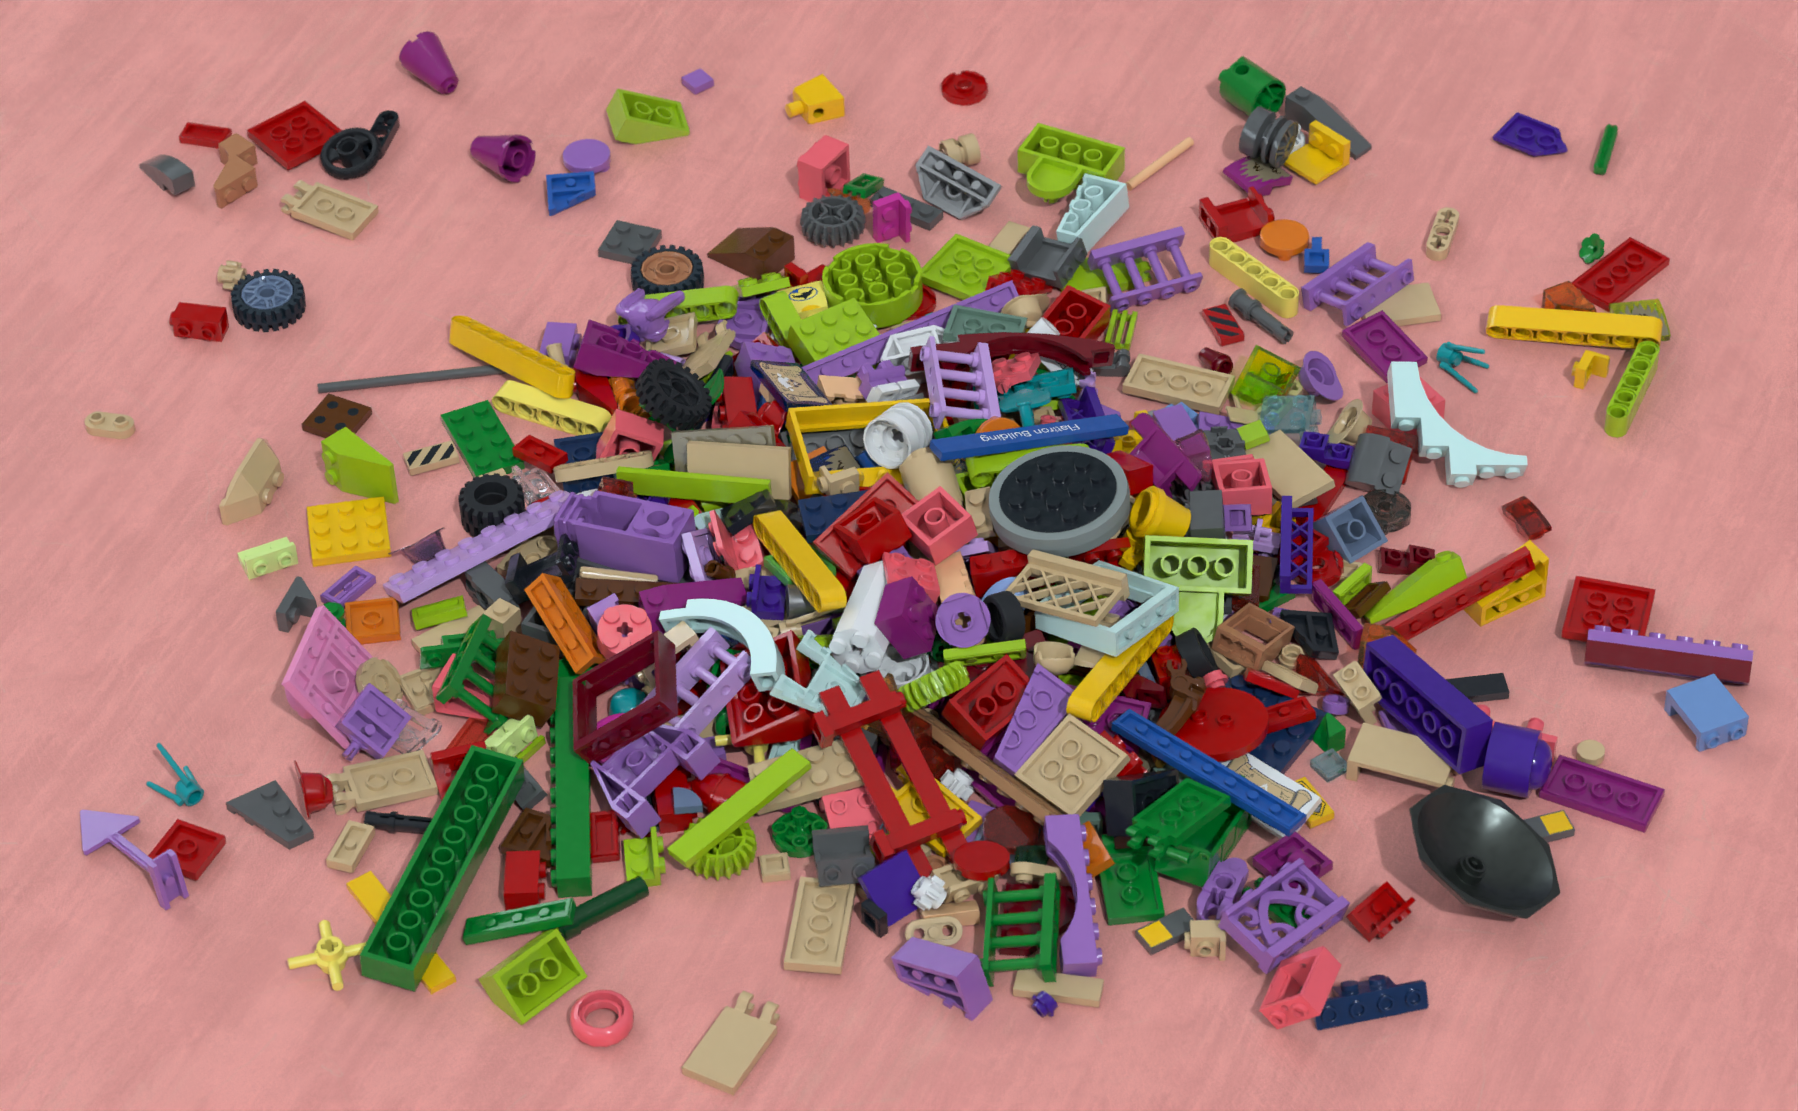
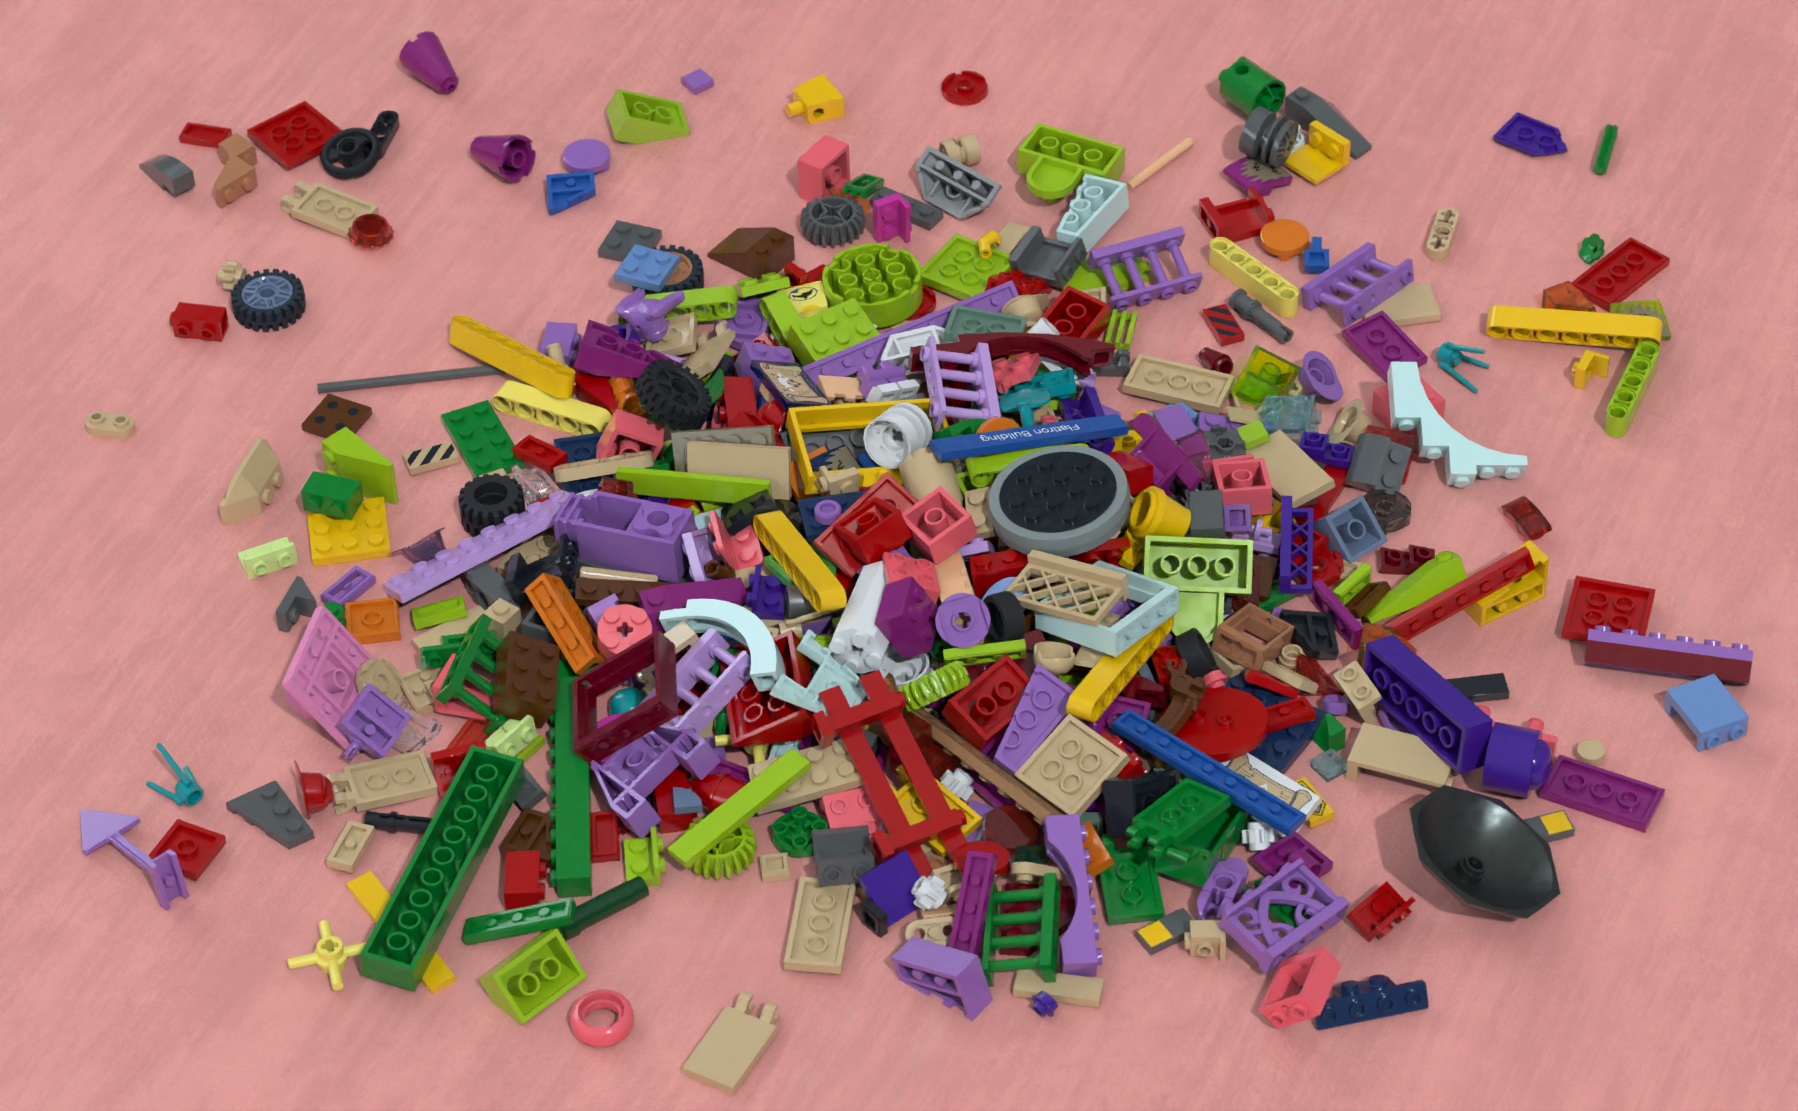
(332, 495): none -> green brick
(370, 231): none -> clear red piece
(647, 268): none -> medium blue plate
(827, 512): none -> medium lavender tile
(973, 901): none -> magenta plate
(986, 242): none -> yellow arm
(1258, 835): none -> white gear

